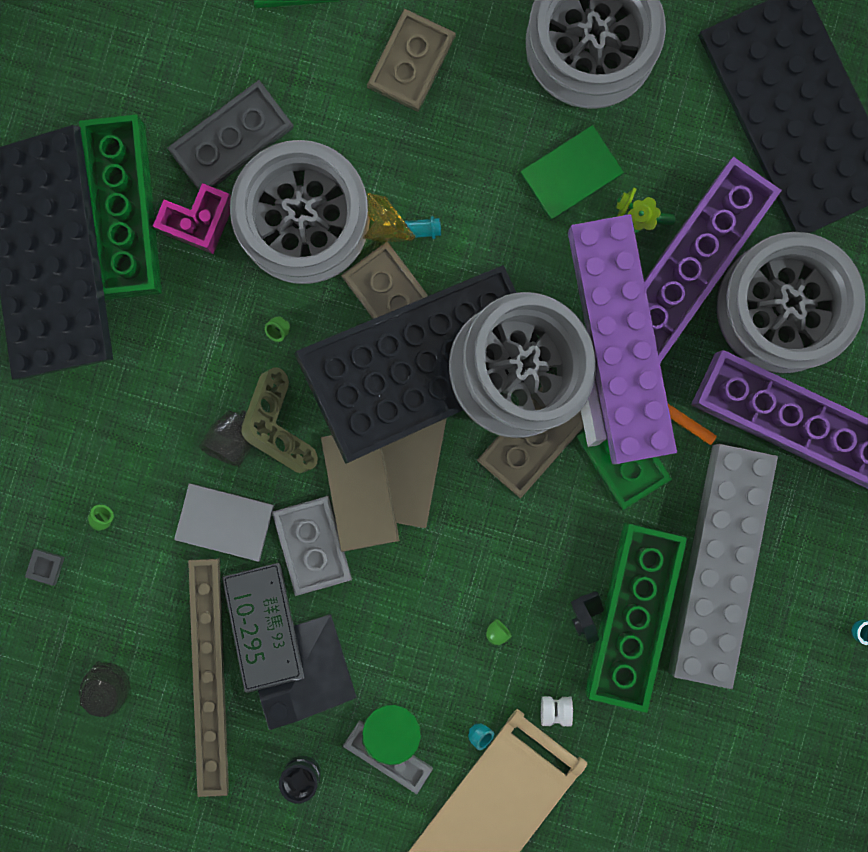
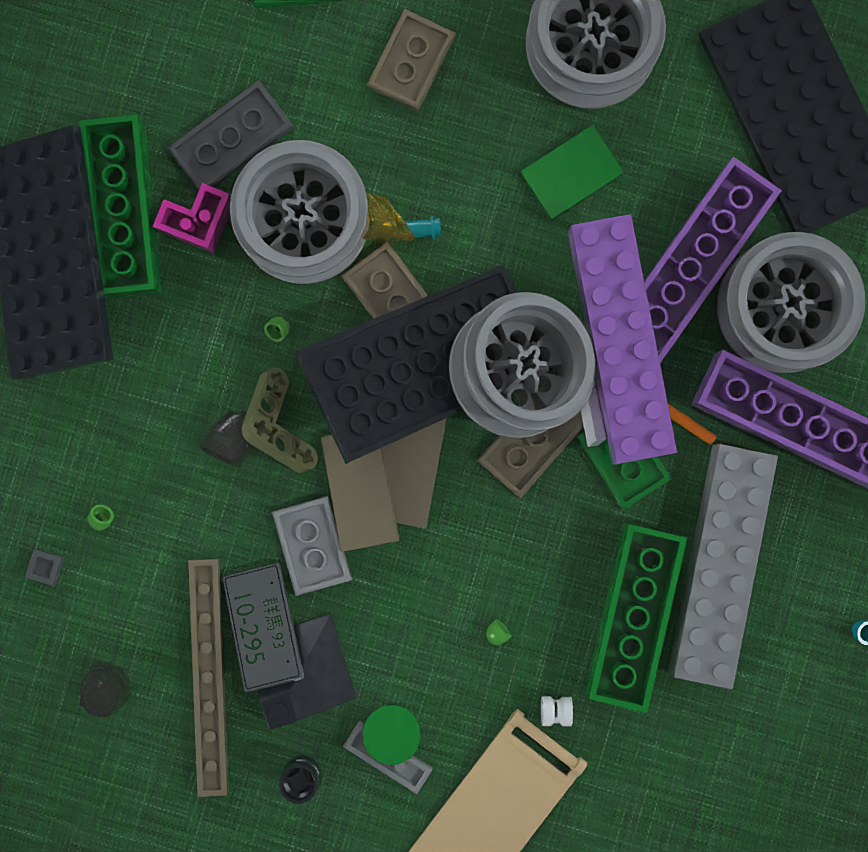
(224, 522): light grey tile -> none
(480, 736): teal hinge -> none
(585, 608): black bracket -> none
(643, 213): lime plant -> none

